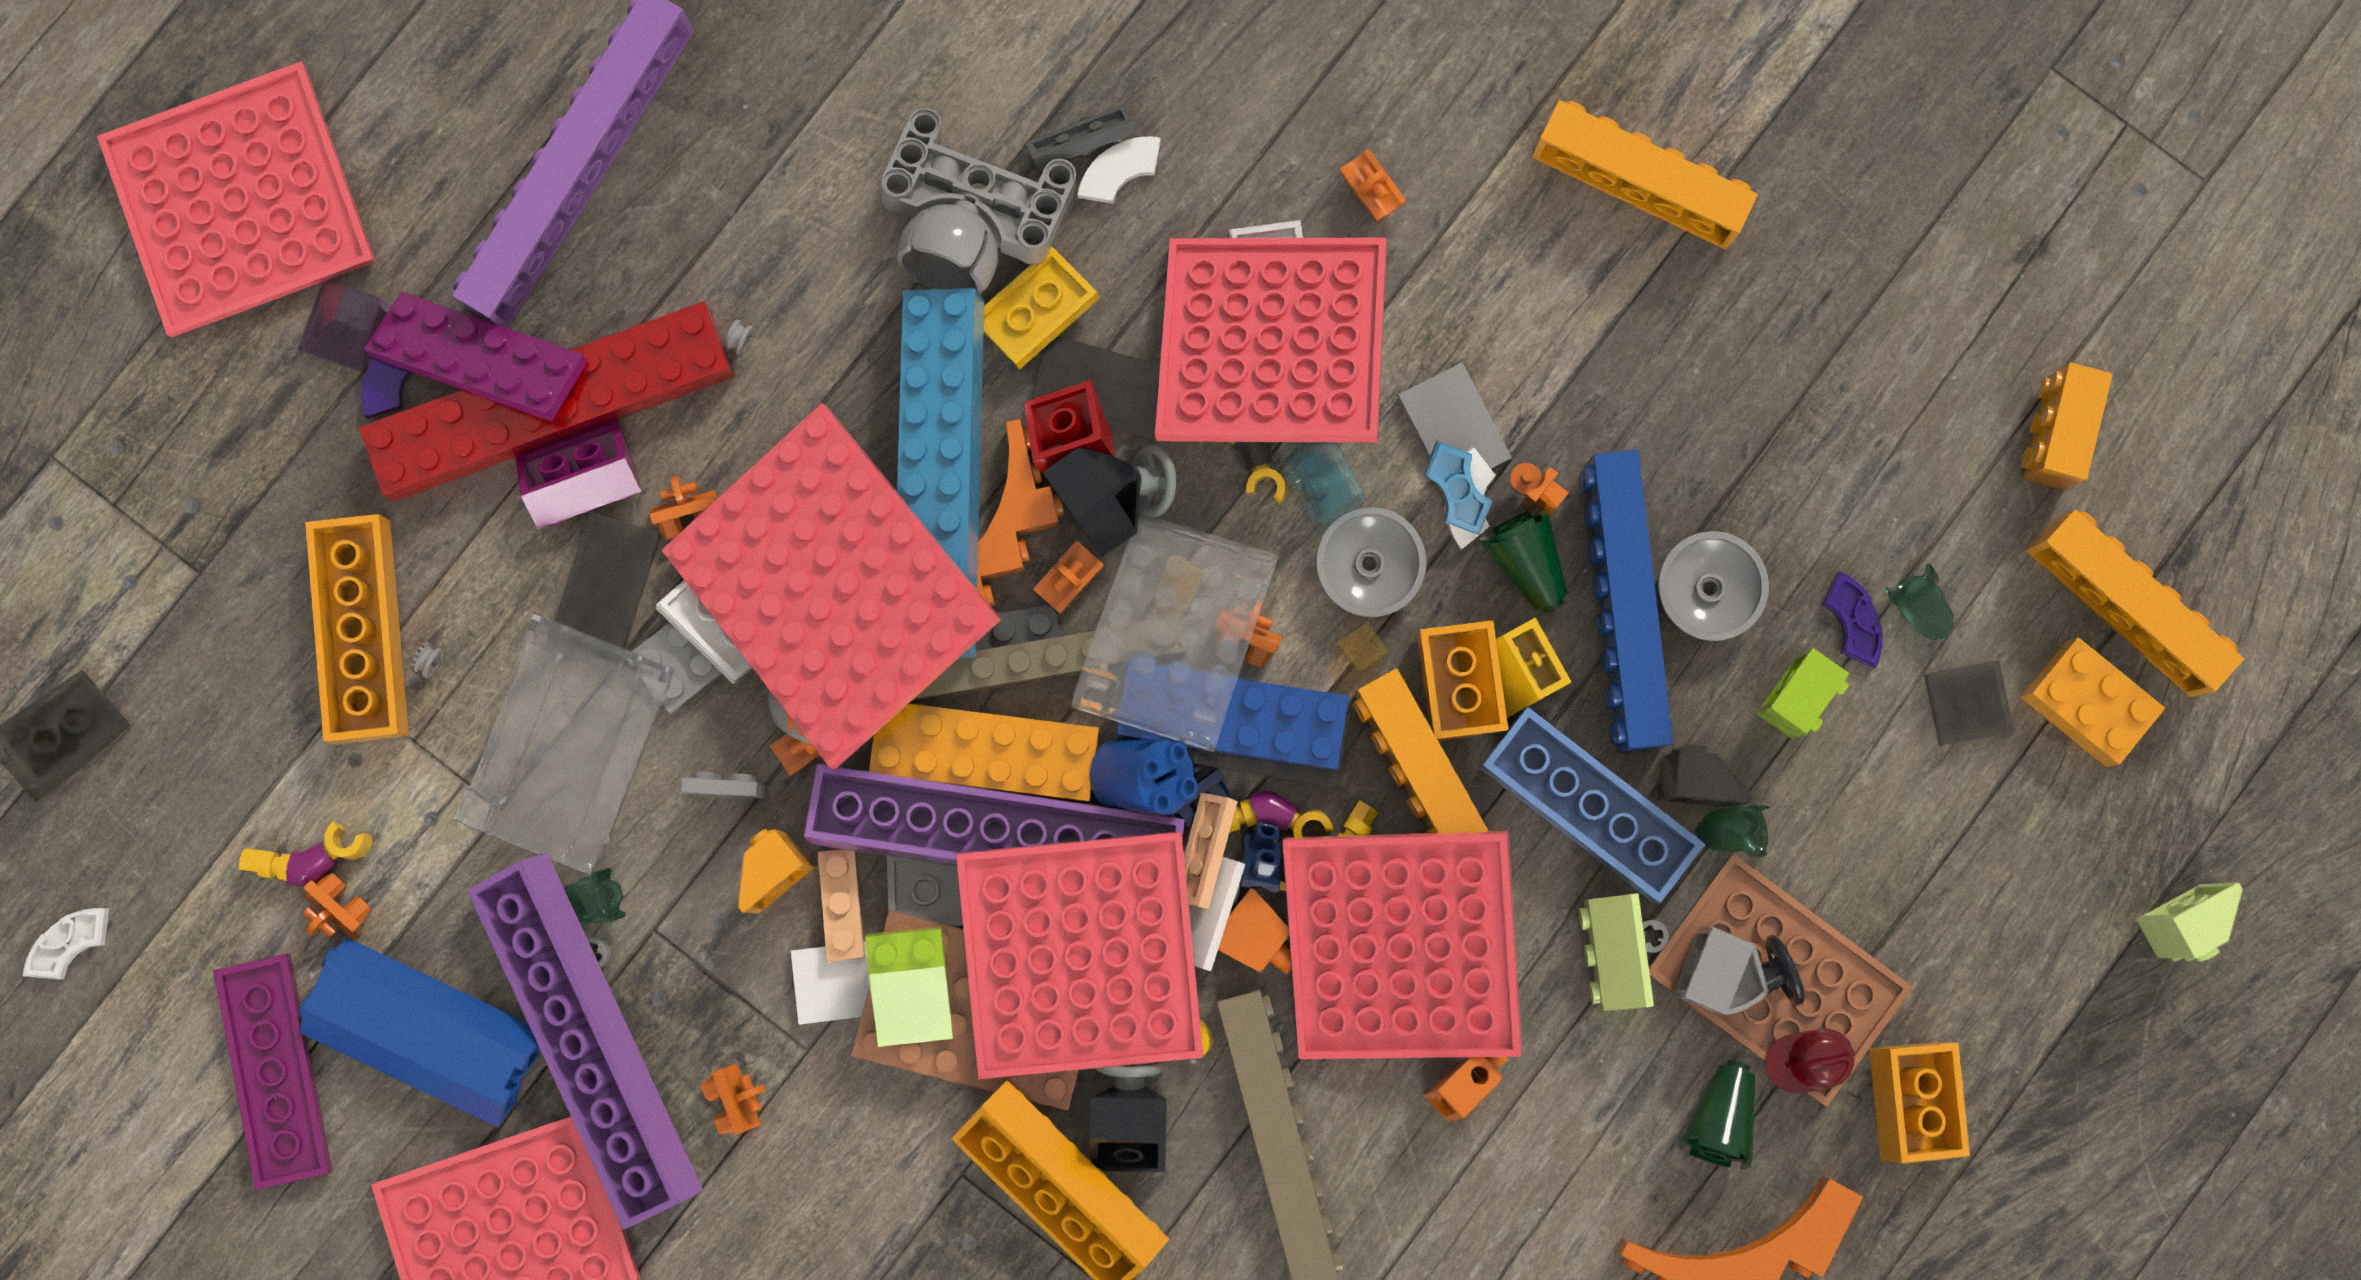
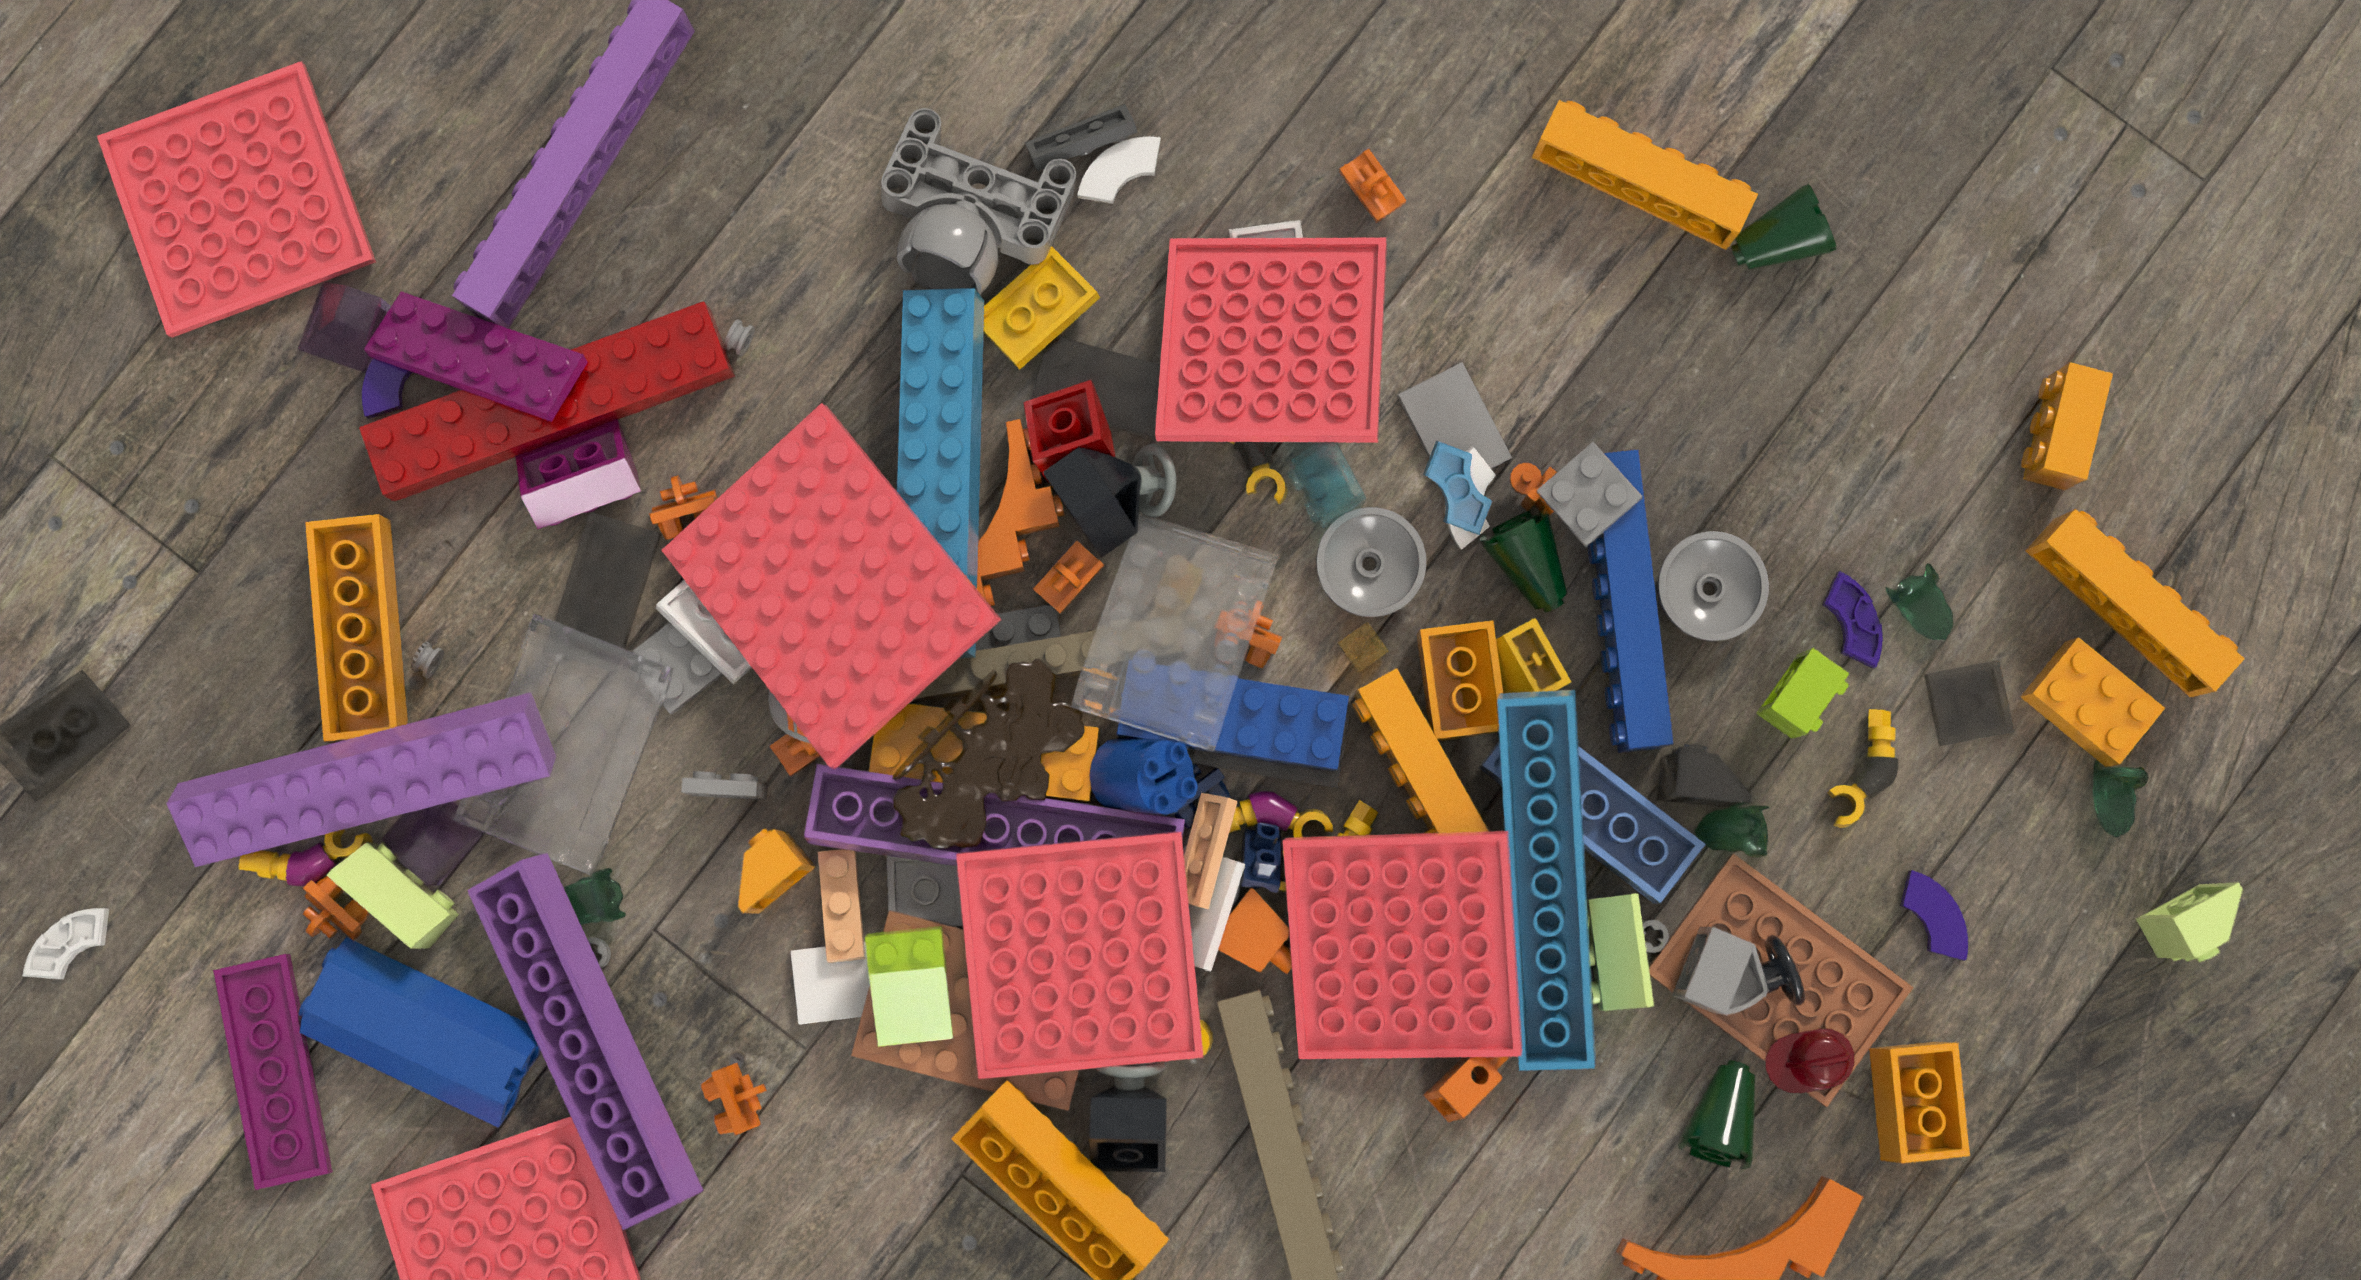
(362, 779): none -> medium lavender brick
(394, 895): none -> yellowish green slope
(431, 841): none -> clear purple slope
(995, 758): none -> dark brown plant
(1547, 878): none -> dark azure brick
(1589, 494): none -> light grey plate
(1785, 233): none -> dark green cone
(1877, 771): none -> piece
(1939, 915): none -> dark purple tile
(2116, 797): none -> clear green piece

